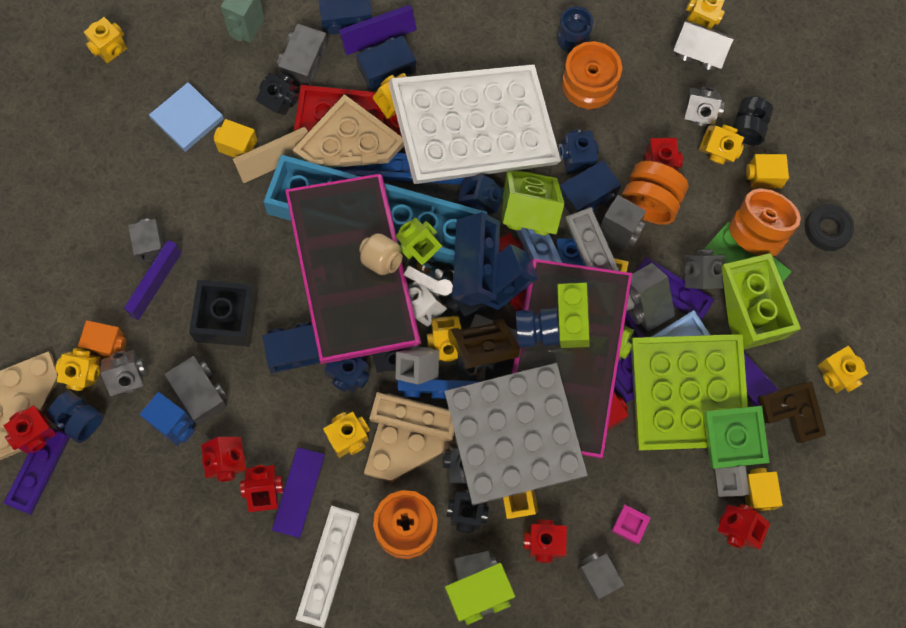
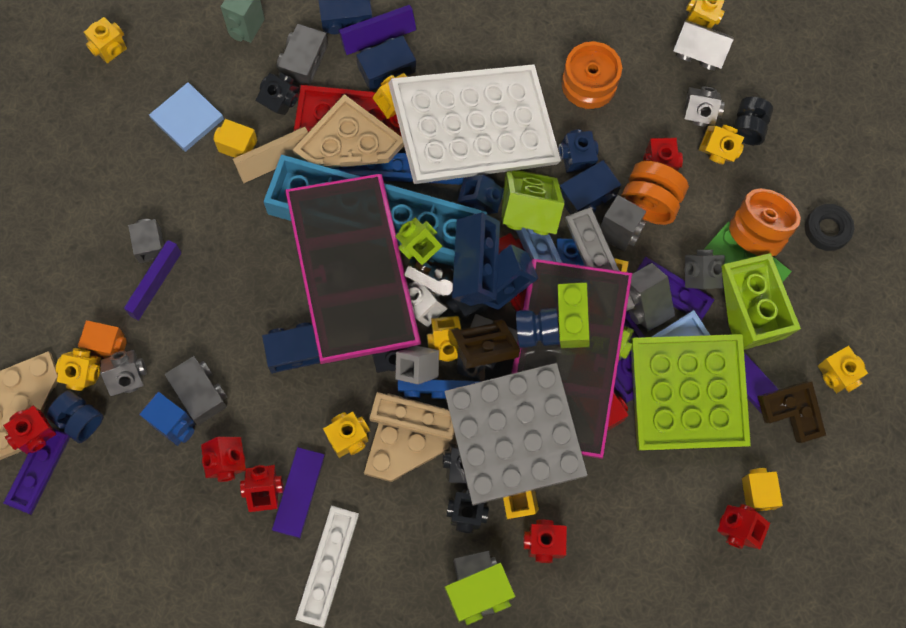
(223, 313): black brick -> none
(348, 380): dark blue brick -> none
(380, 254): tan head -> none
(397, 509): orange wheel -> none
(574, 28): dark blue wheel -> none
(600, 575): flat silver brick -> none
(631, 524): dark pink plate -> none
(732, 481): light grey plate -> none
(736, 437): bright green plate -> none
(768, 171): yellow brick -> none

